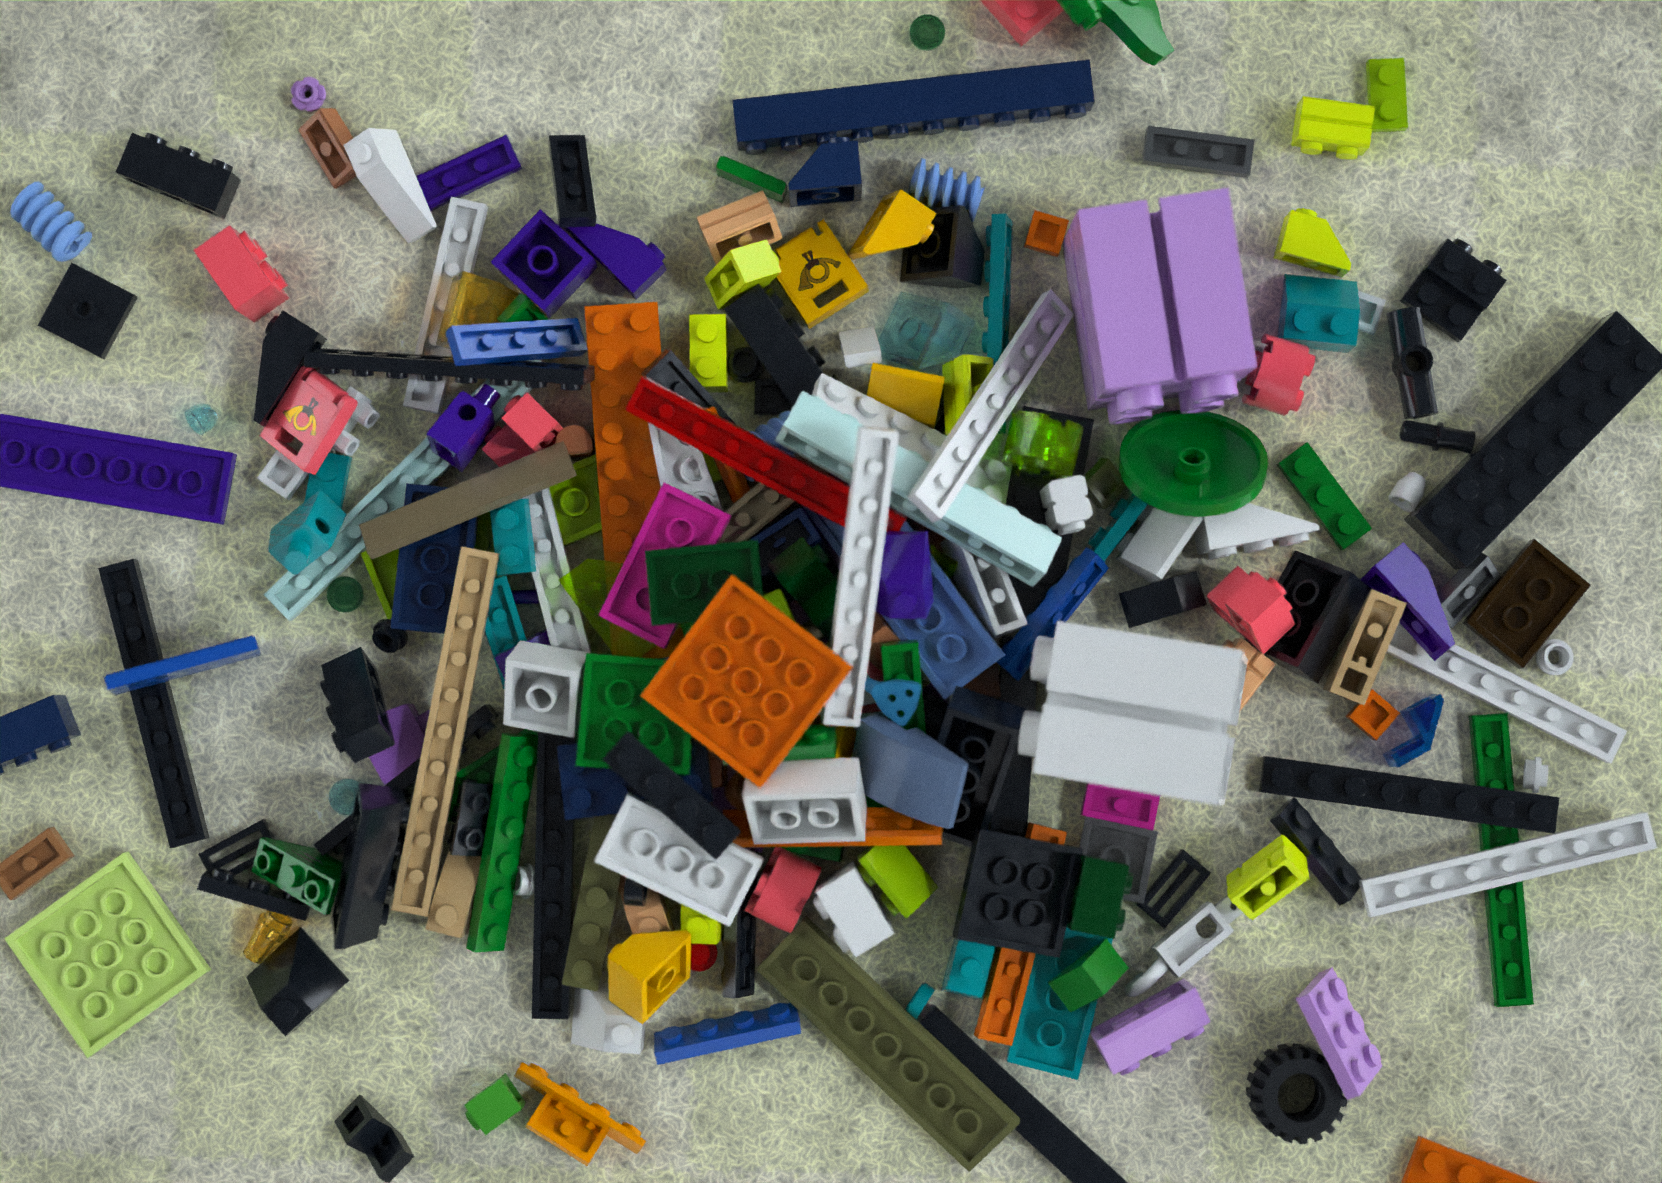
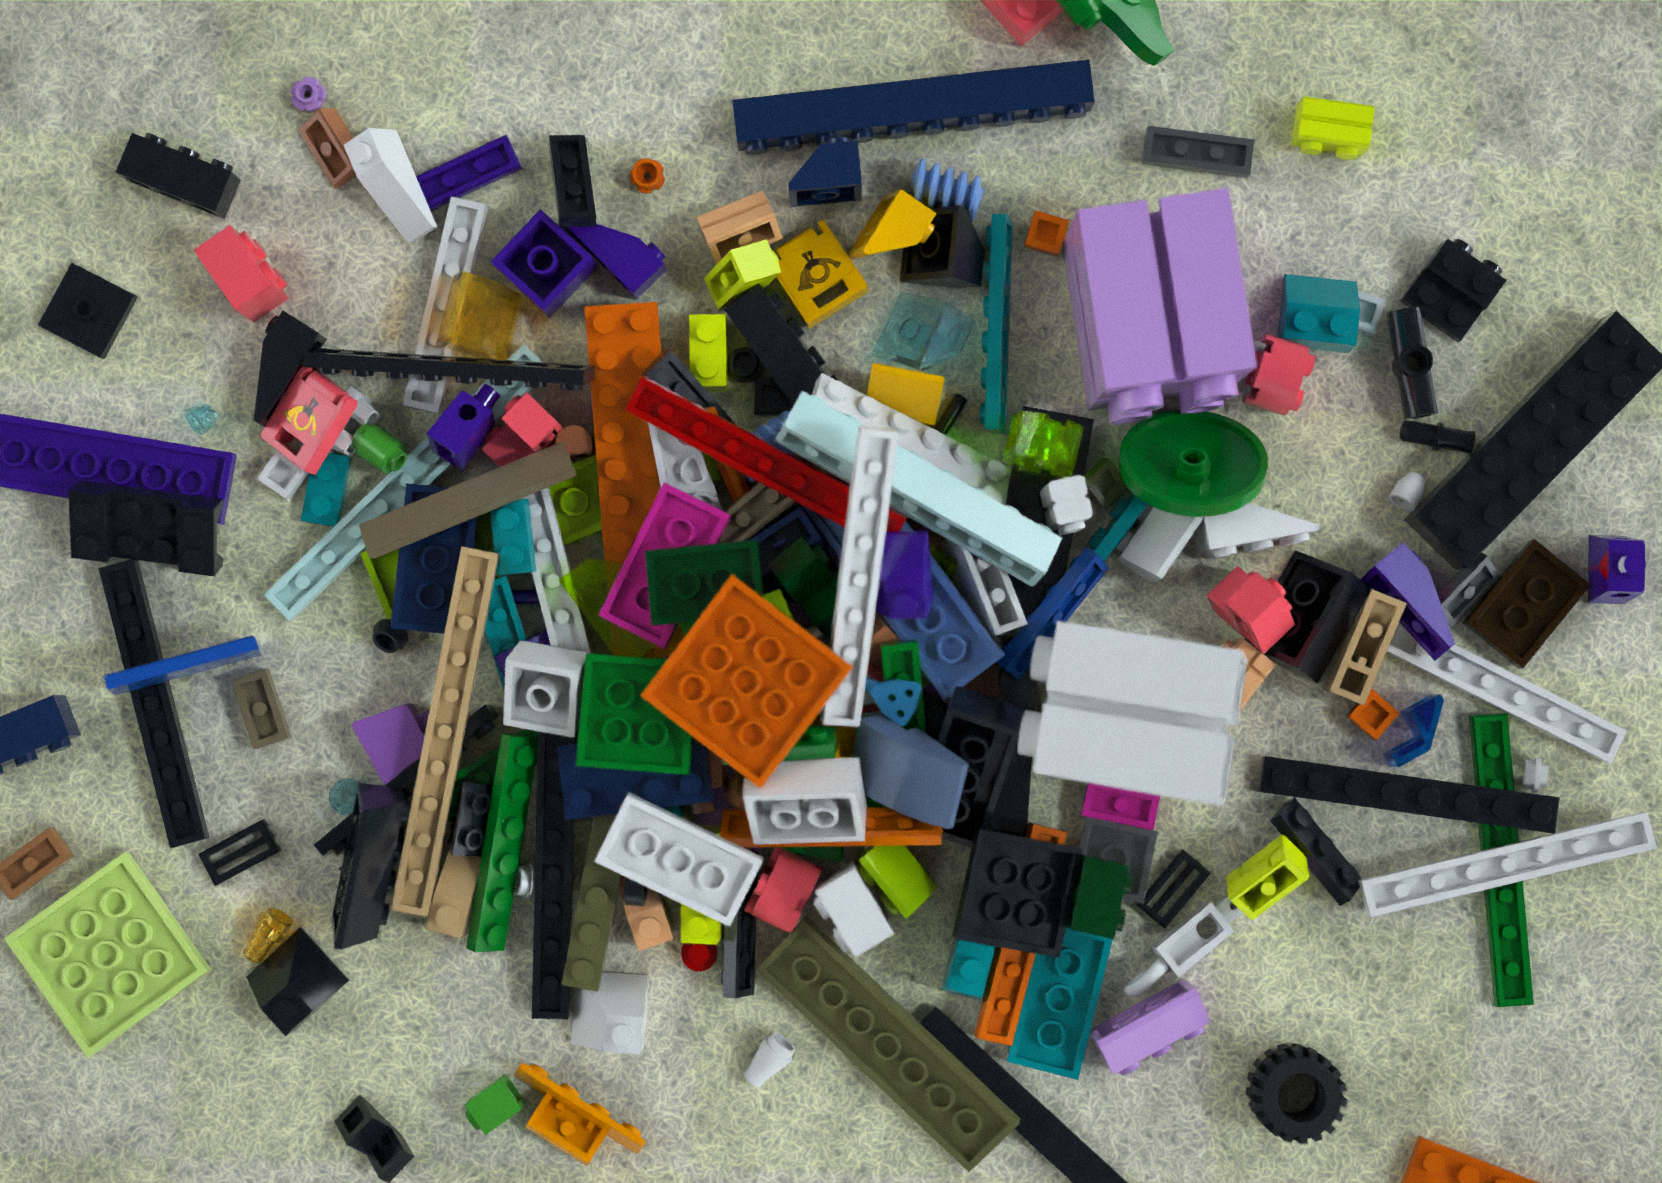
(48, 222): light blue piece -> none
(144, 526): none -> black piece
(254, 893): black plate -> none
(261, 708): none -> dark tan plate
(298, 540): teal torso -> none
(299, 872): green slope -> none
(345, 594): clear green plate -> none
(356, 706): black brick -> none
(379, 448): none -> bright green brick
(516, 341): blue plate -> none
(521, 310): green plate -> none
(647, 166): none -> orange plate
(648, 971): yellow slope -> none
(671, 795): black plate -> none
(726, 1033): blue plate -> none
(751, 178): green tile -> none
(771, 1057): none -> white cone
(860, 347): white tile -> none
(919, 1000): teal tile -> none
(927, 32): clear green plate -> none
(961, 383): neon yellow brick -> none
(990, 407): white plate -> none
(1089, 976): green slope -> none
(1162, 599): black slope -> none
(1311, 244): neon yellow slope -> none
(1324, 496): green plate -> none
(1340, 1033): lavender plate -> none
(1387, 94): lime plate -> none
(1565, 657): white plate -> none
(1615, 567): none -> dark purple torso

